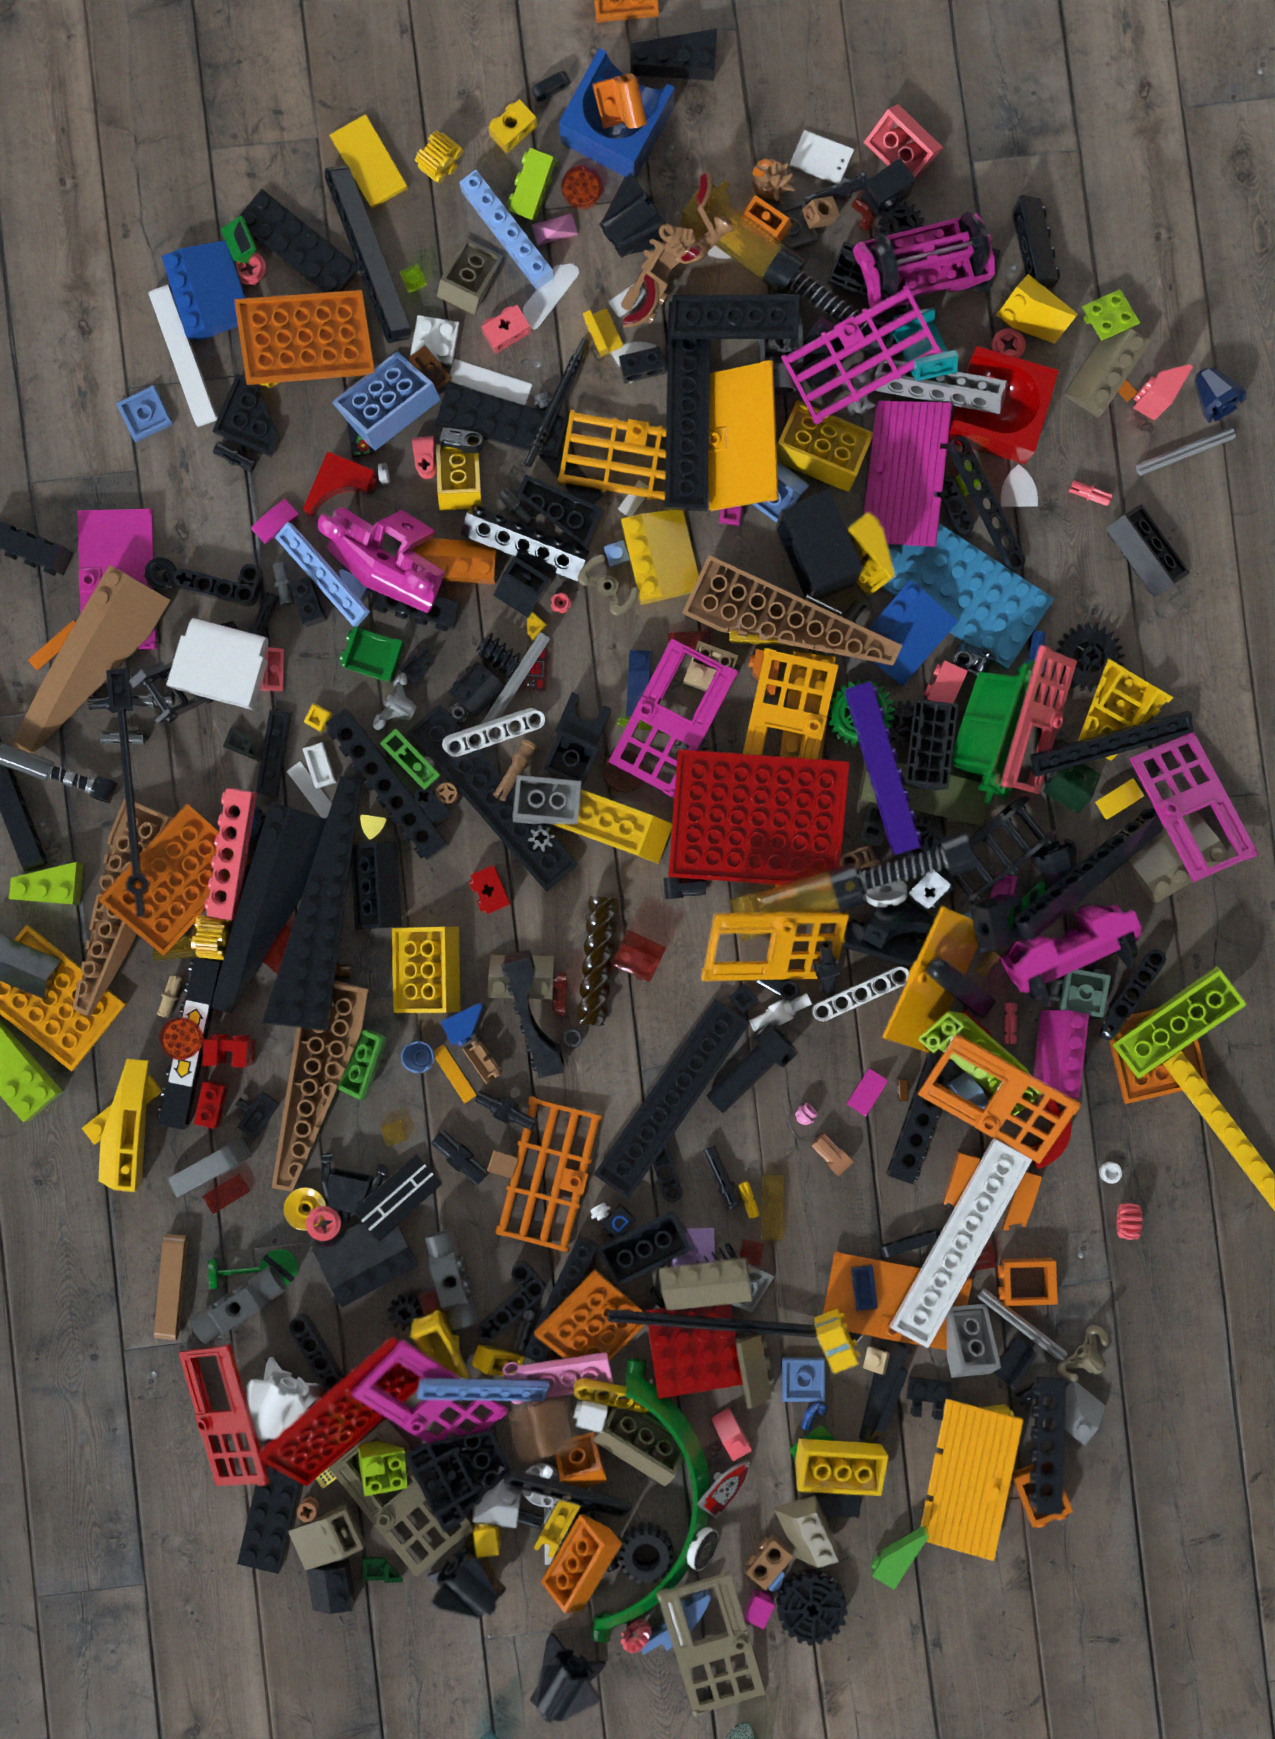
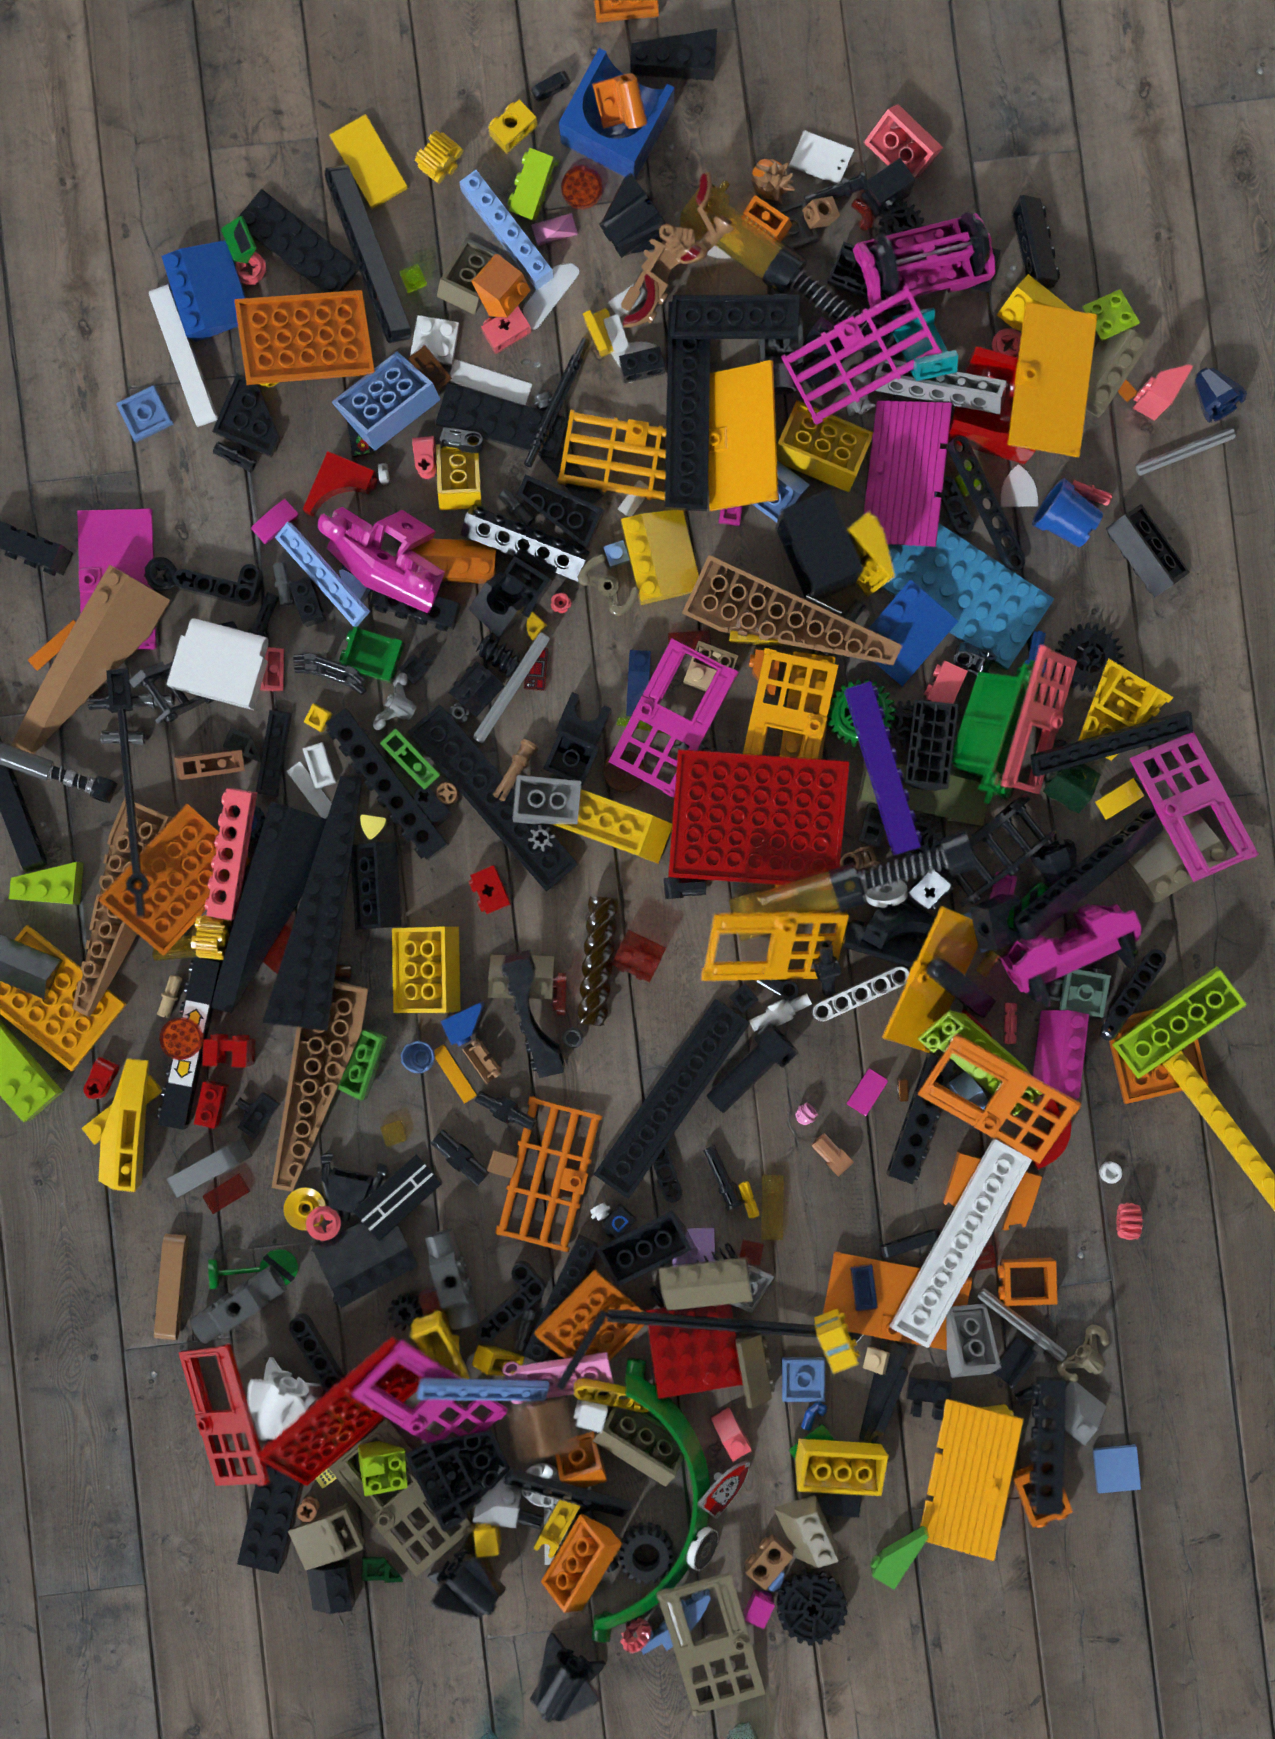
(102, 1076): none -> red piece
(208, 764): none -> nougat slope
(317, 666): none -> black piece
(494, 609): none -> black piece
(500, 287): none -> orange slope
(504, 732): white beam -> none
(582, 1350): none -> black piece
(616, 333): none -> white sticker
(1052, 379): none -> light orange door
(1067, 514): none -> blue piece
(1116, 1468): none -> medium blue tile

